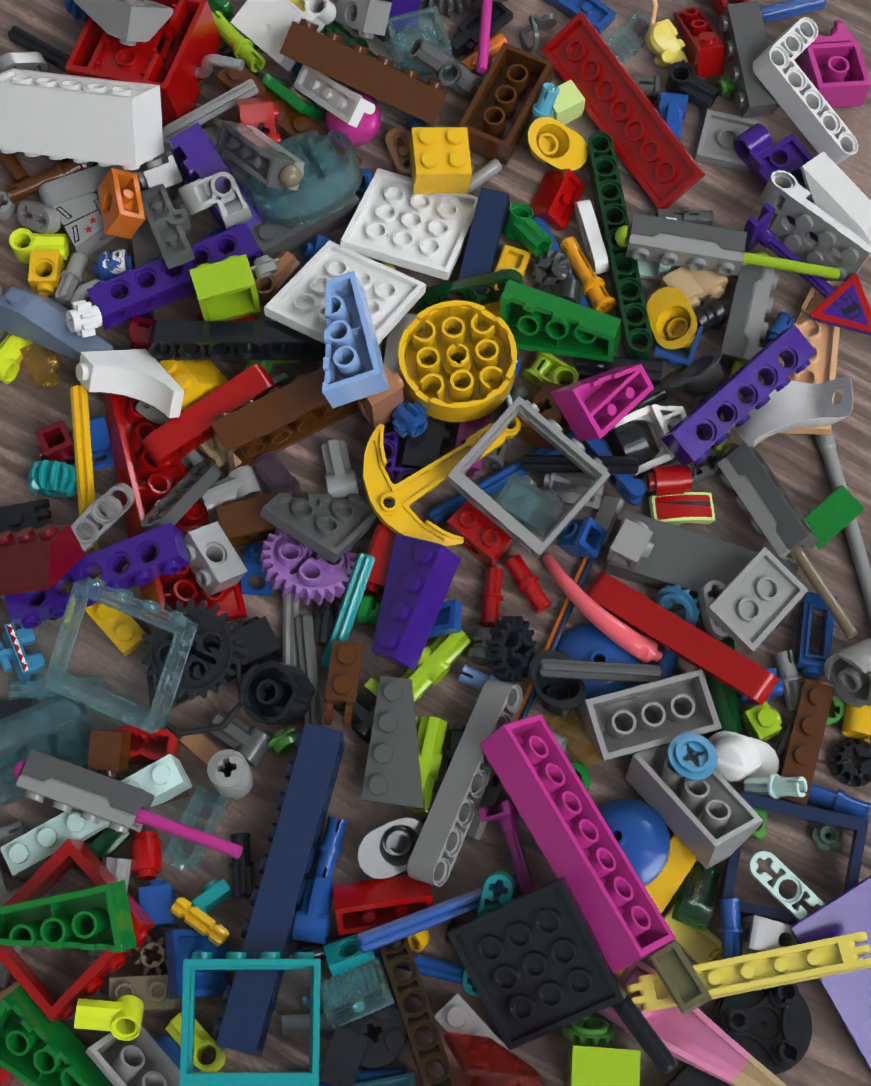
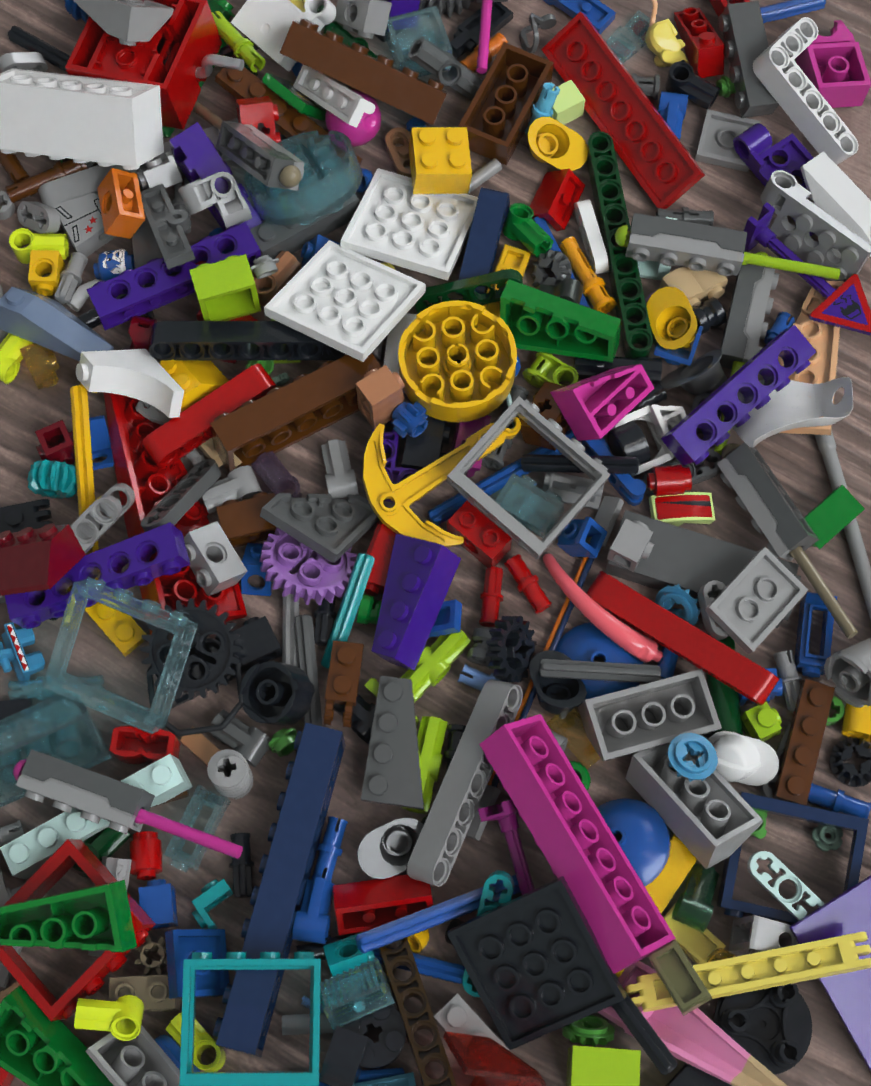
(83, 318): white gear -> none
(109, 751): reddish brown brick -> none
(199, 921): yellow axle -> none
(210, 109): light grey axle -> none
(352, 351): light blue wedge -> none
(730, 928): blue axle -> none
(776, 786): light aqua axle -> none

